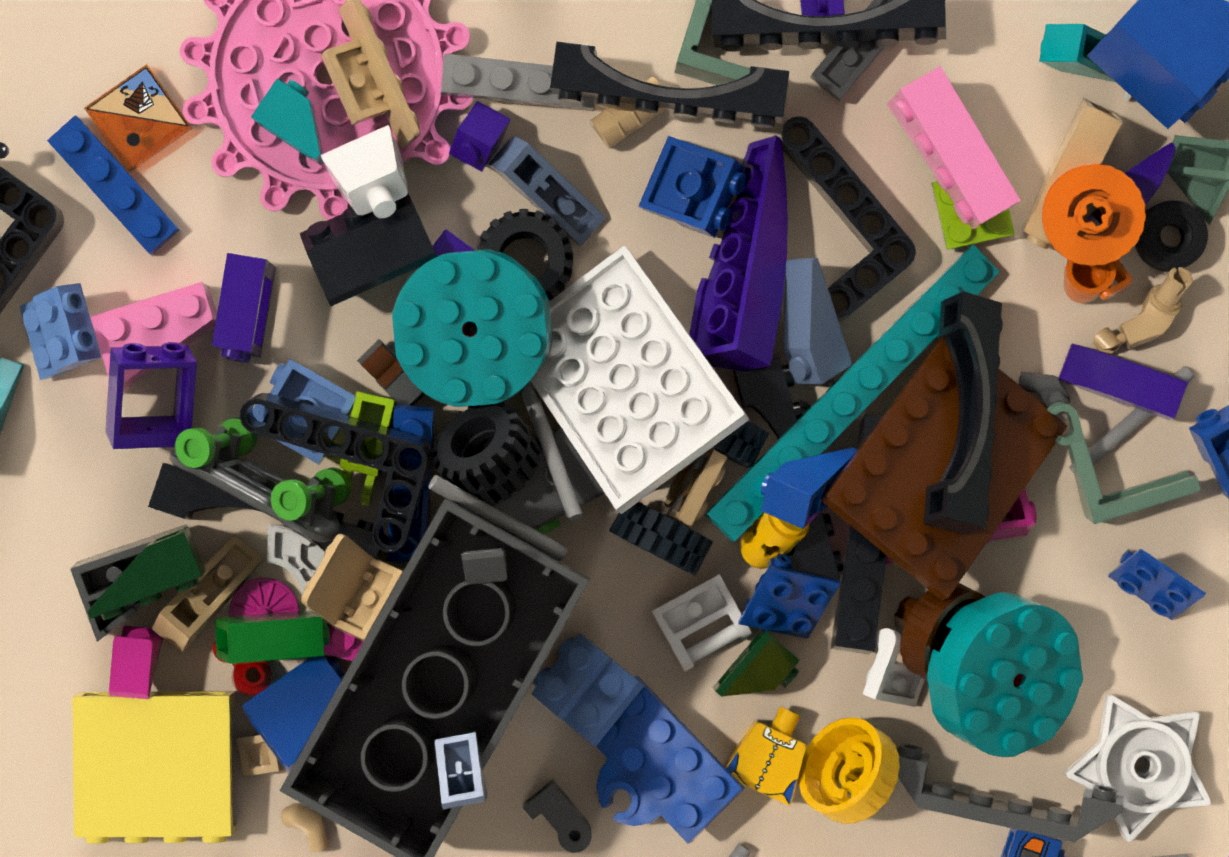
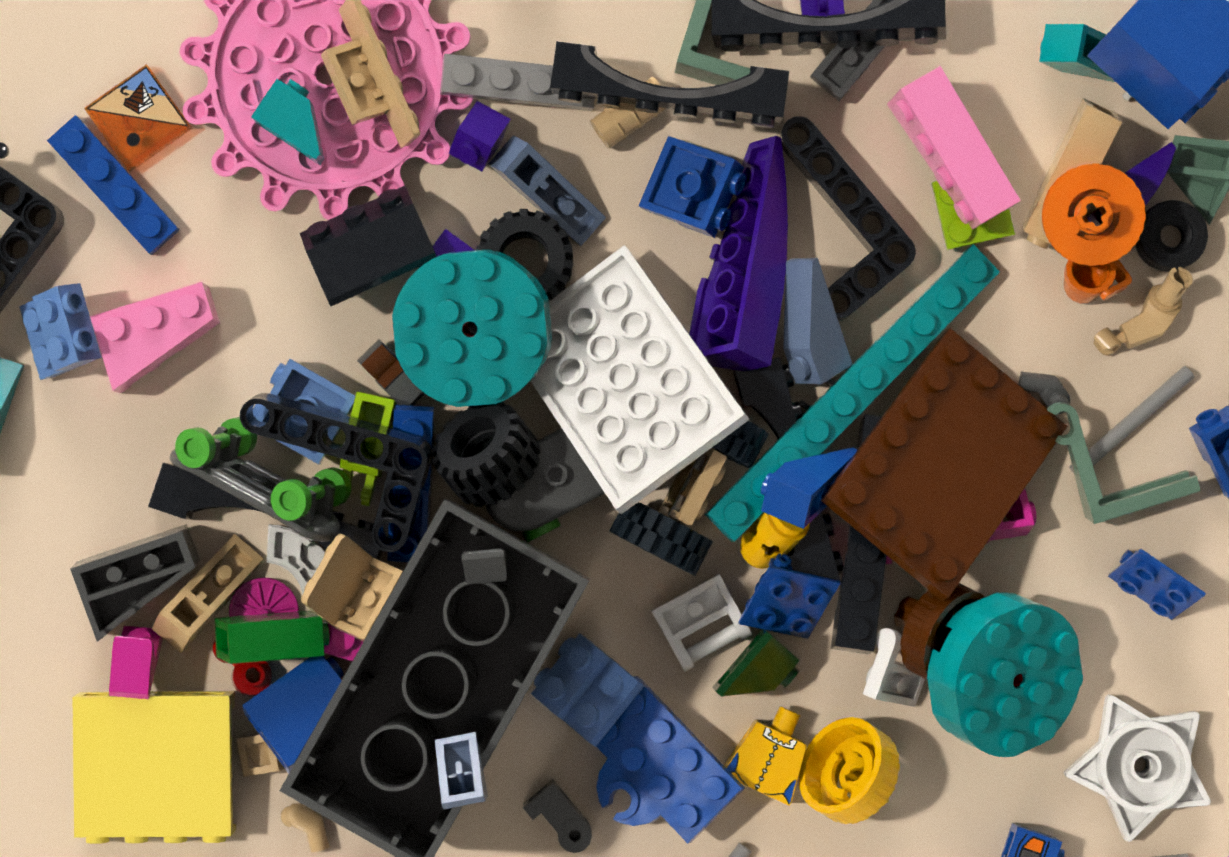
(150, 430): dark purple window -> none
(158, 567): dark green slope -> none
(243, 307): dark purple window -> none
(369, 173): white torso -> none
(497, 517): light grey bar -> none
(551, 453): light grey bar -> none
(972, 334): black arch -> none
(1097, 805): dark grey slope -> none
(1123, 381): dark purple slope -> none

